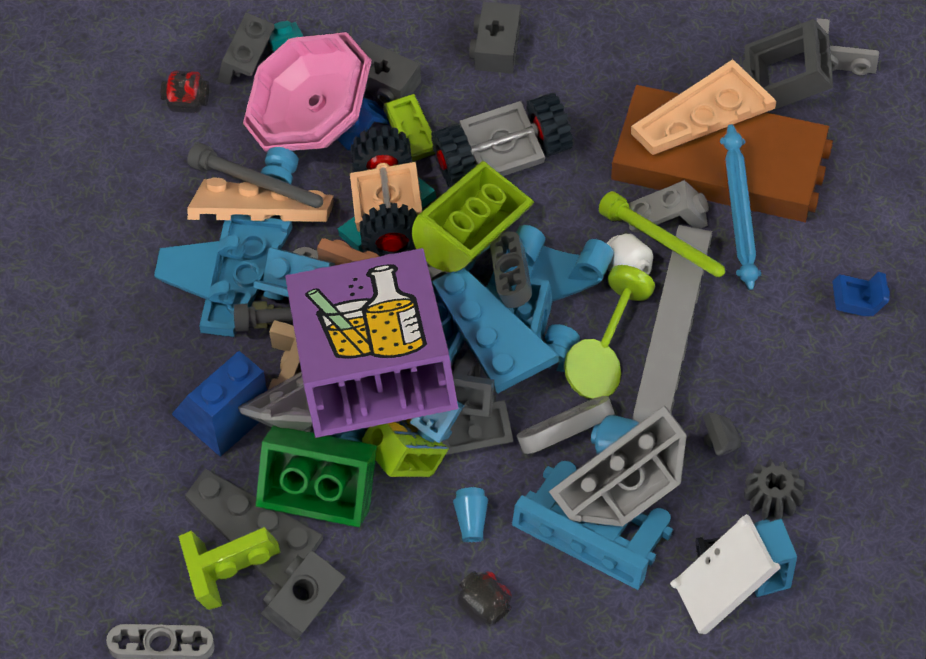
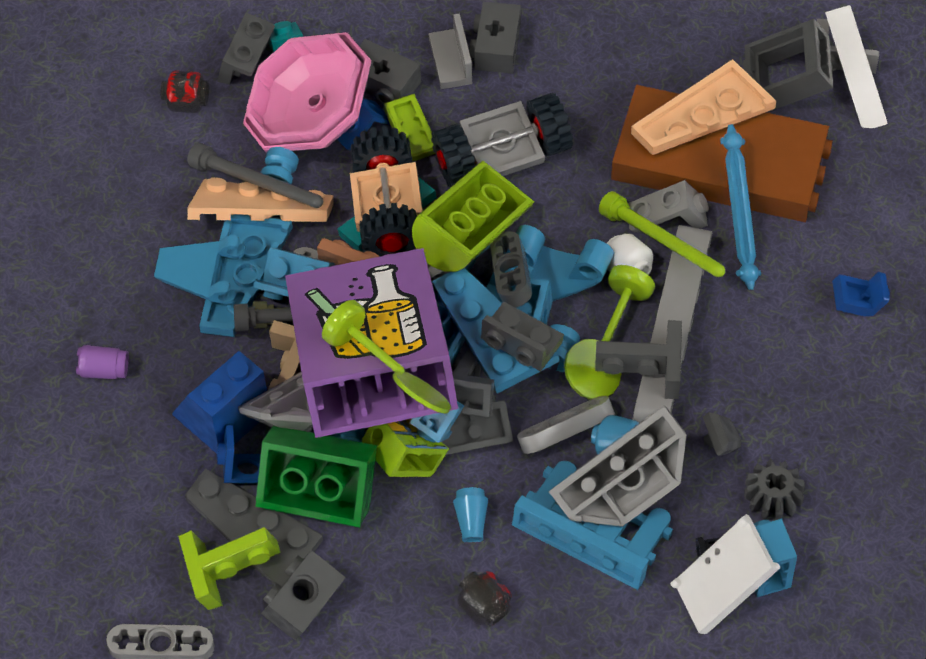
(102, 362): none -> medium lavender piece
(231, 461): none -> blue bracket
(345, 324): none -> lime piece
(451, 55): none -> light grey panel
(521, 336): none -> dark grey bracket
(645, 358): none -> dark grey bracket
(856, 67): none -> white sticker

